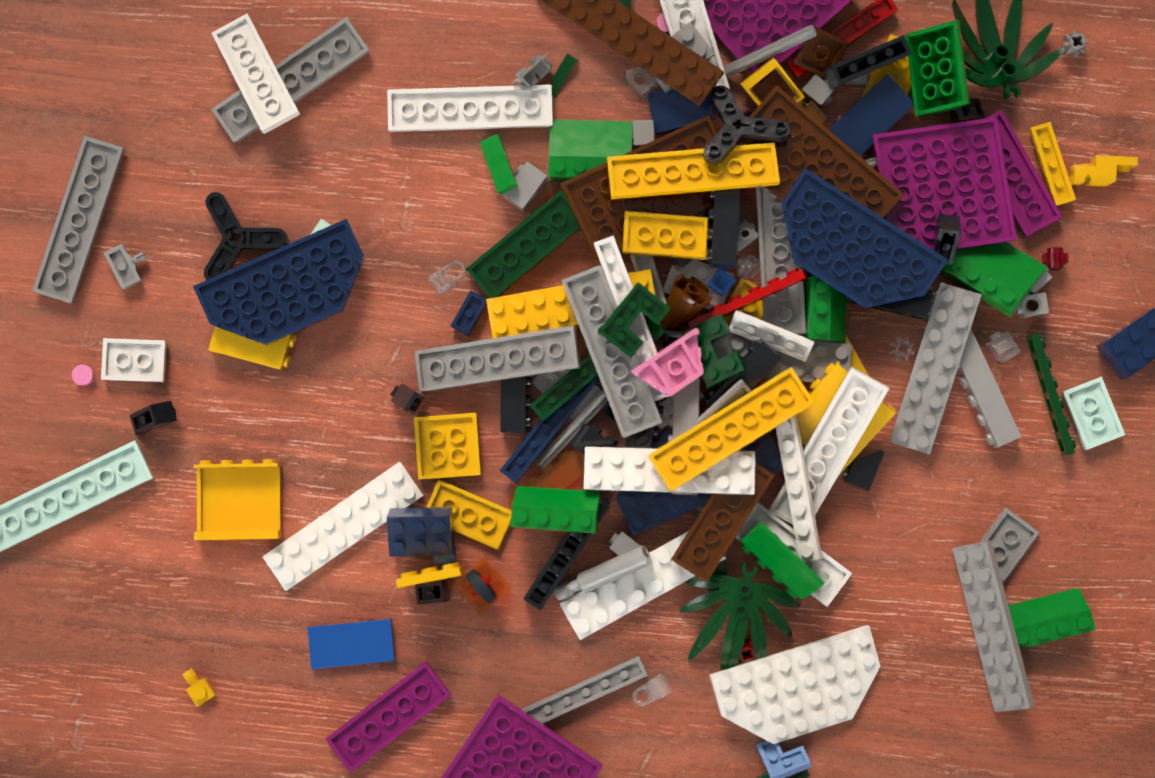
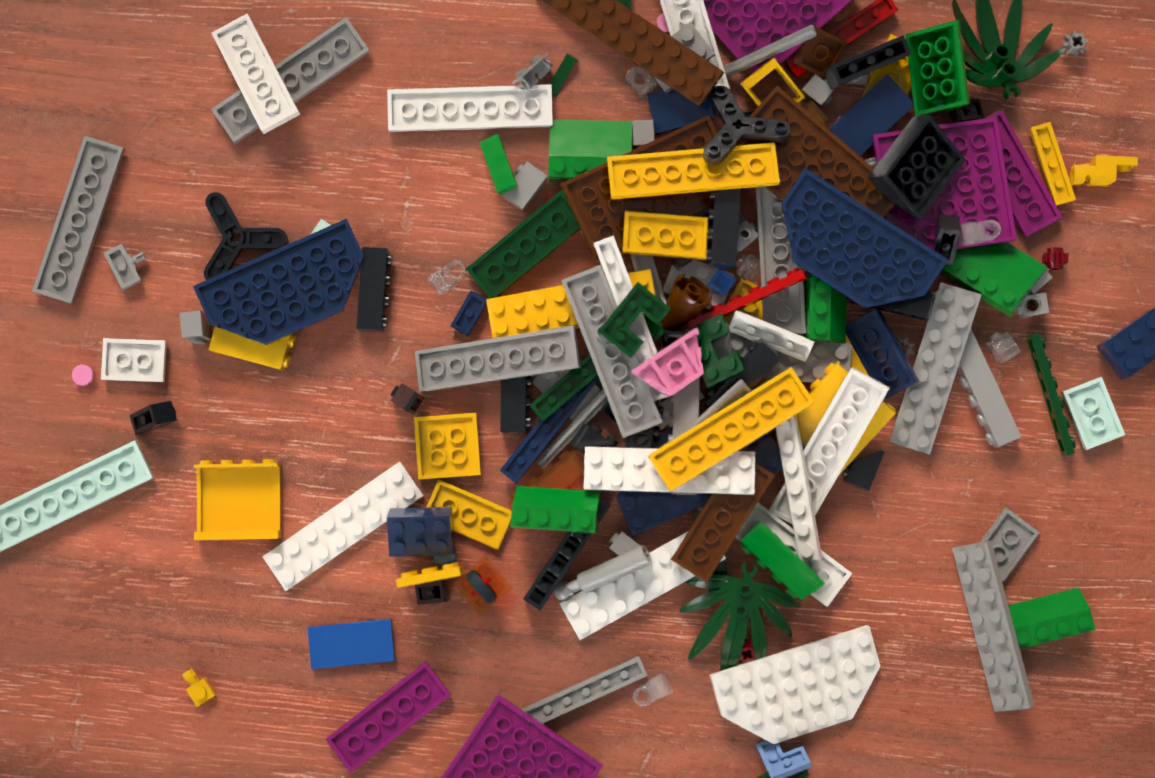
(195, 327): none -> light grey brick
(373, 290): none -> black brick
(881, 352): none -> dark blue tile
(917, 166): none -> black slope
(974, 232): none -> clear piece

